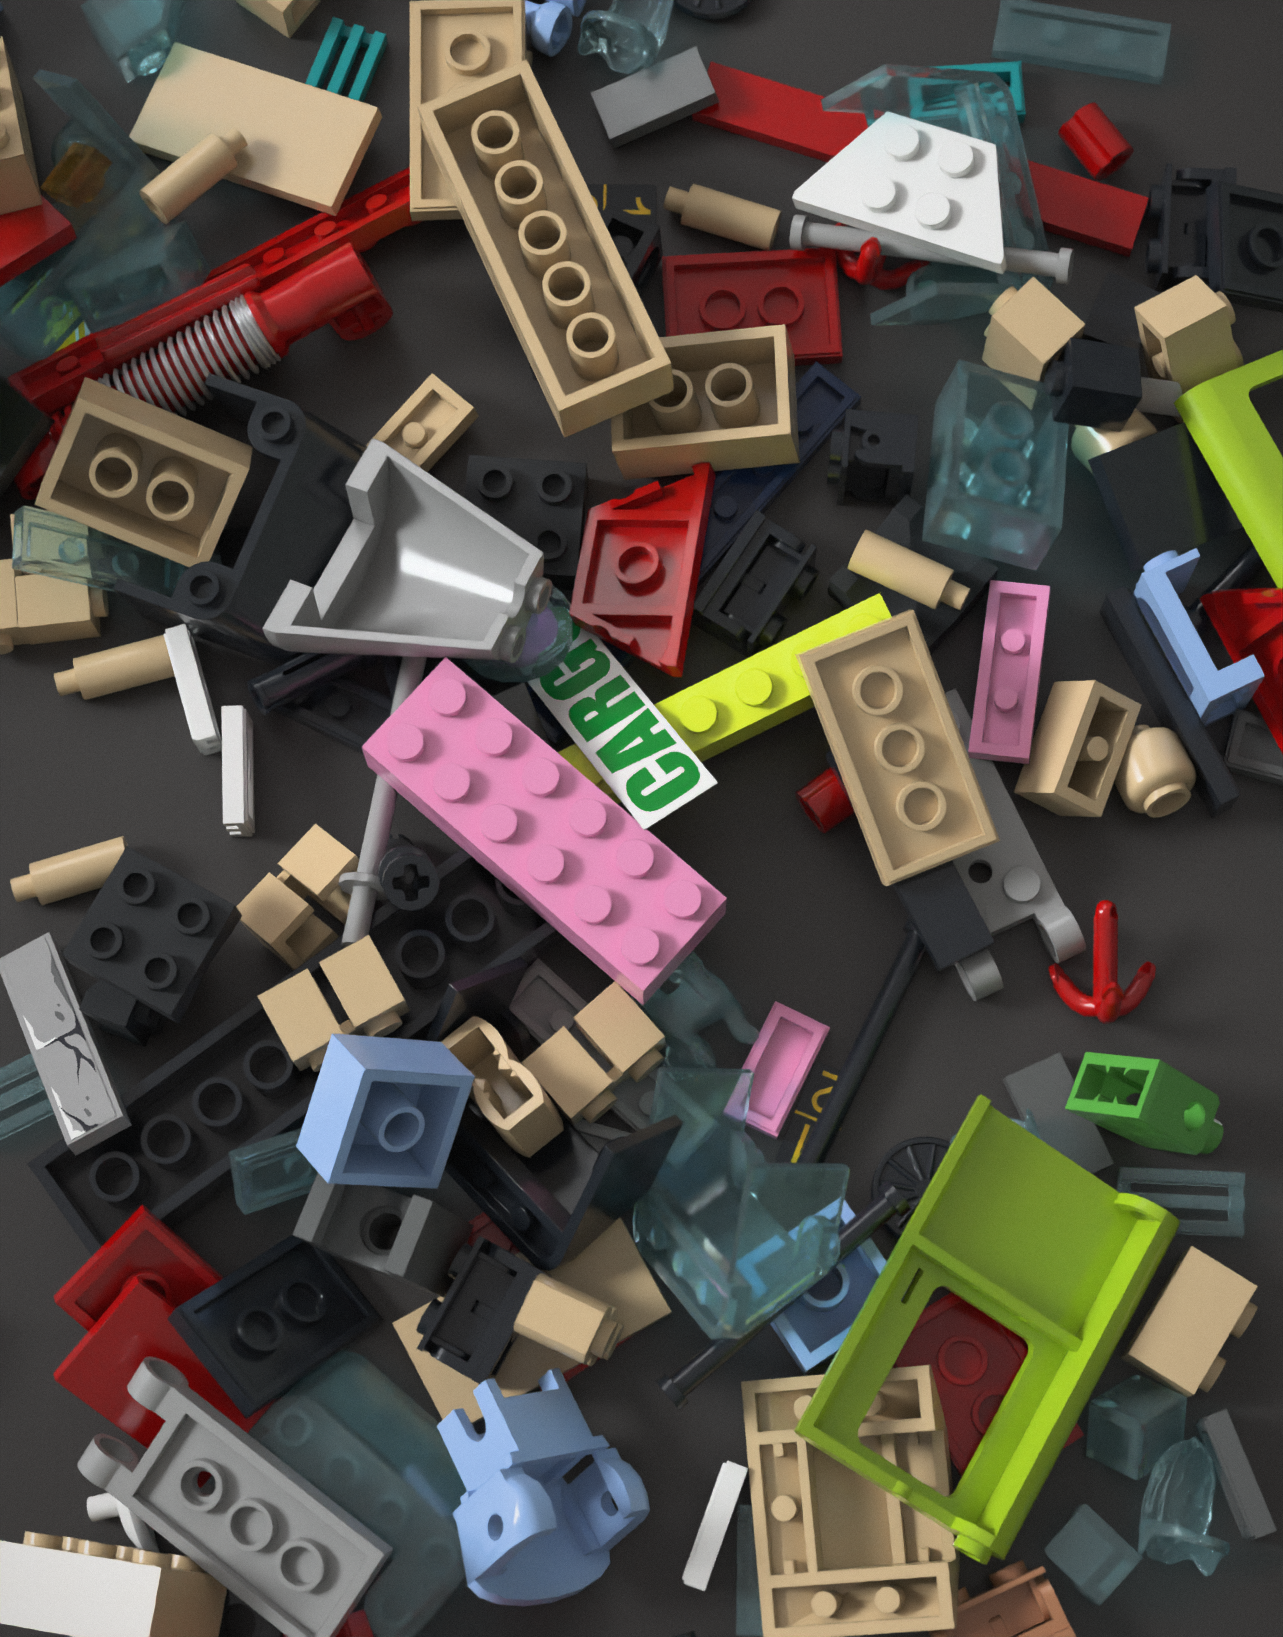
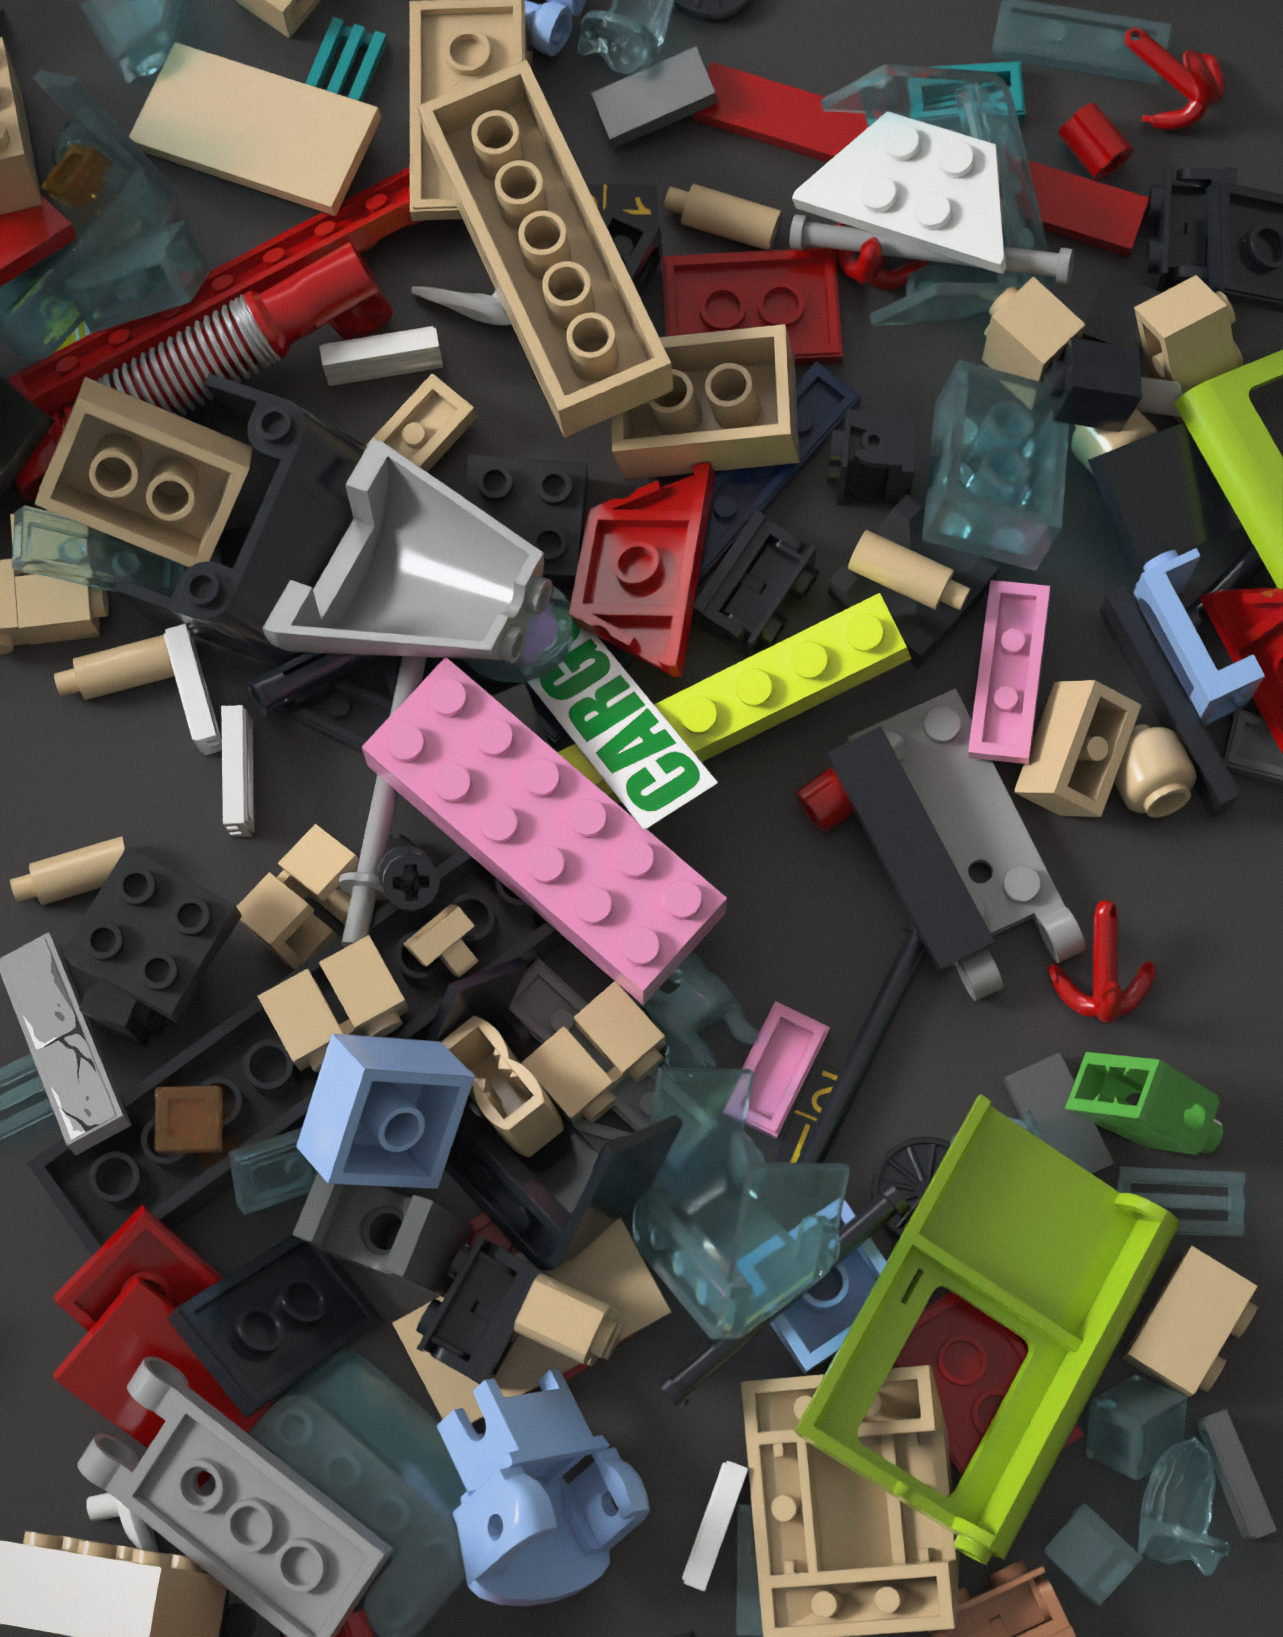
(175, 315): red axle -> none
(188, 1119): none -> clear orange plate
(192, 174): tan cylinder -> none
(381, 356): none -> white tile
(443, 939): none -> tan tile
(473, 305): none -> white bar
(897, 747): tan tile -> none
(1197, 80): none -> red piece

